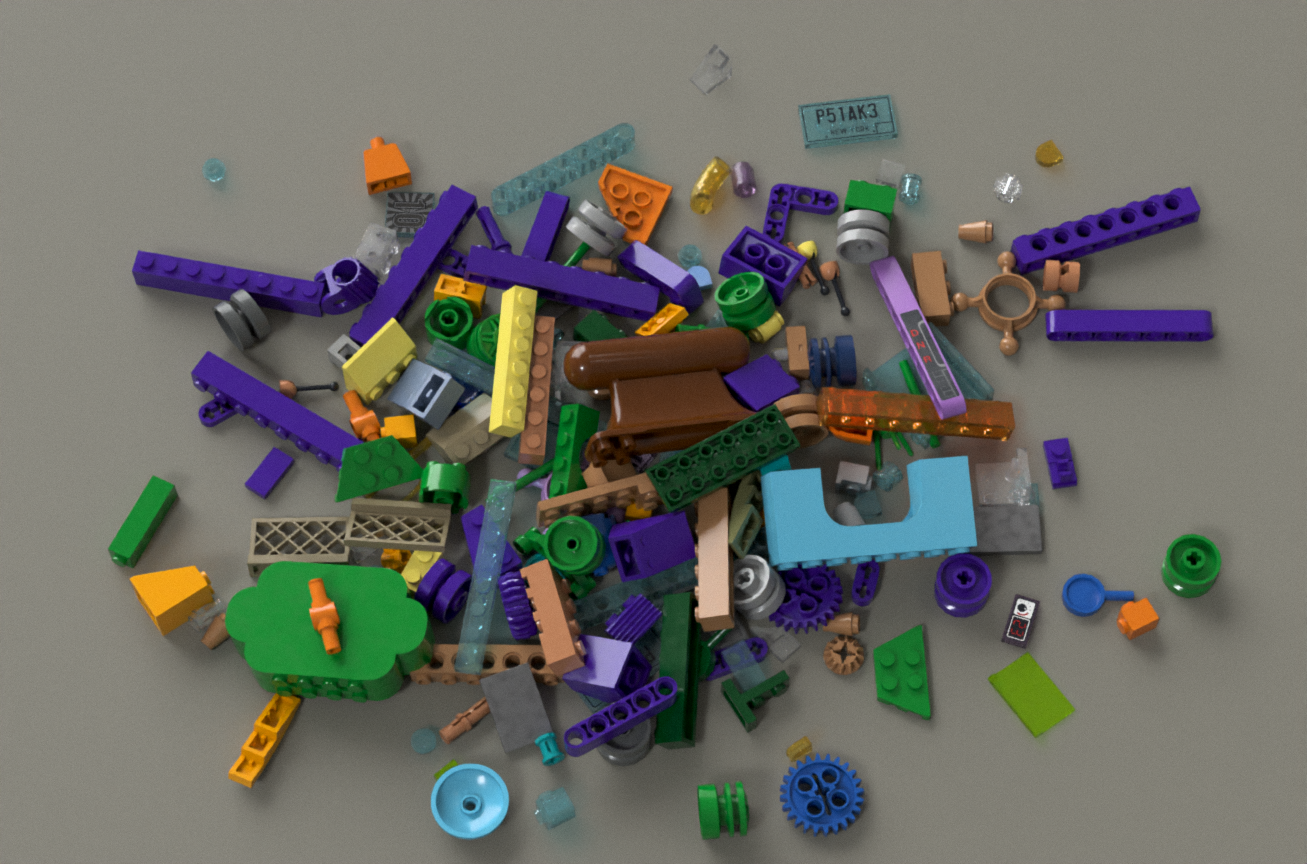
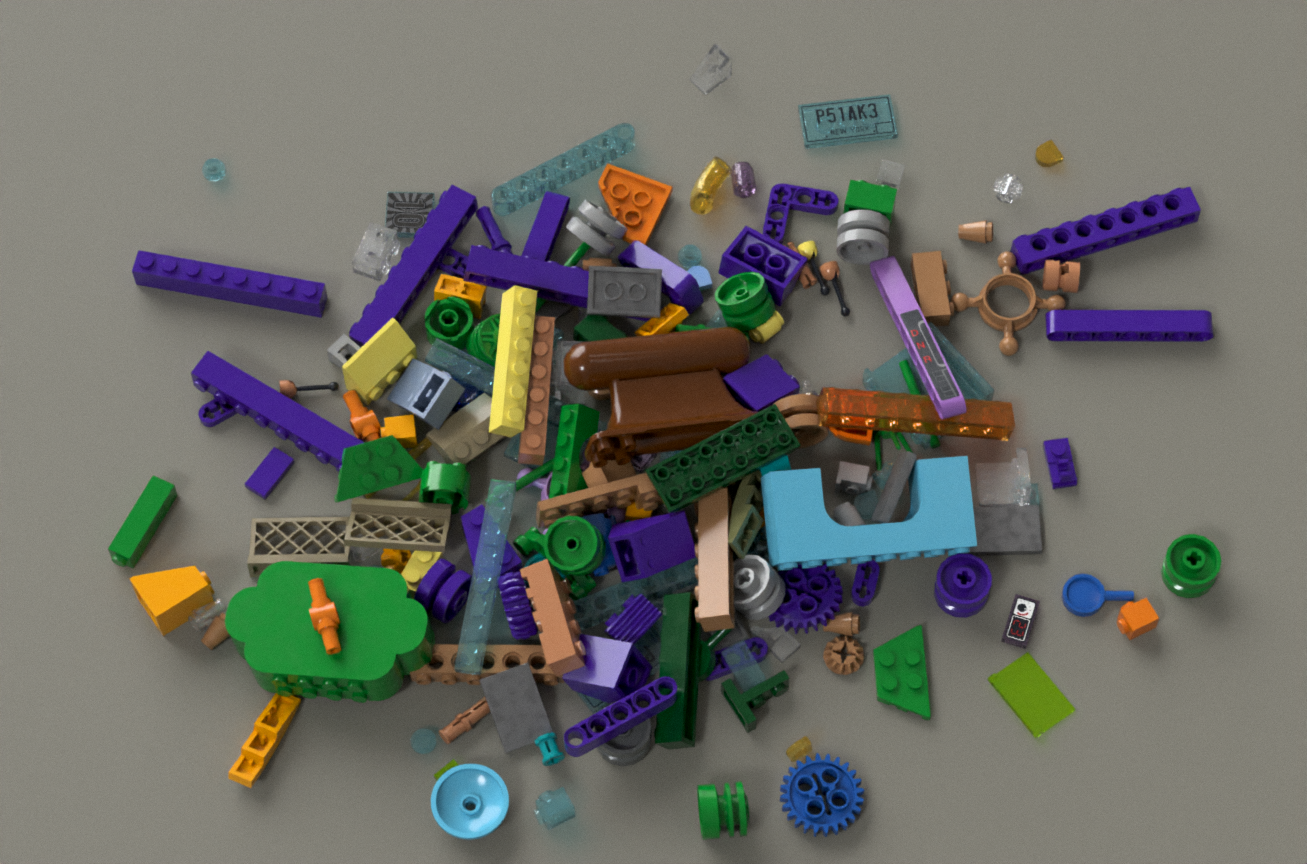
(241, 320): dark grey wheel -> none
(355, 285): dark purple piece -> none
(385, 167): orange torso -> none
(624, 292): none -> flat silver tile
(794, 353): medium nougat piece -> none
(832, 361): dark blue wheel -> none
(893, 487): none -> flat silver tile
(914, 185): clear light blue bush -> none

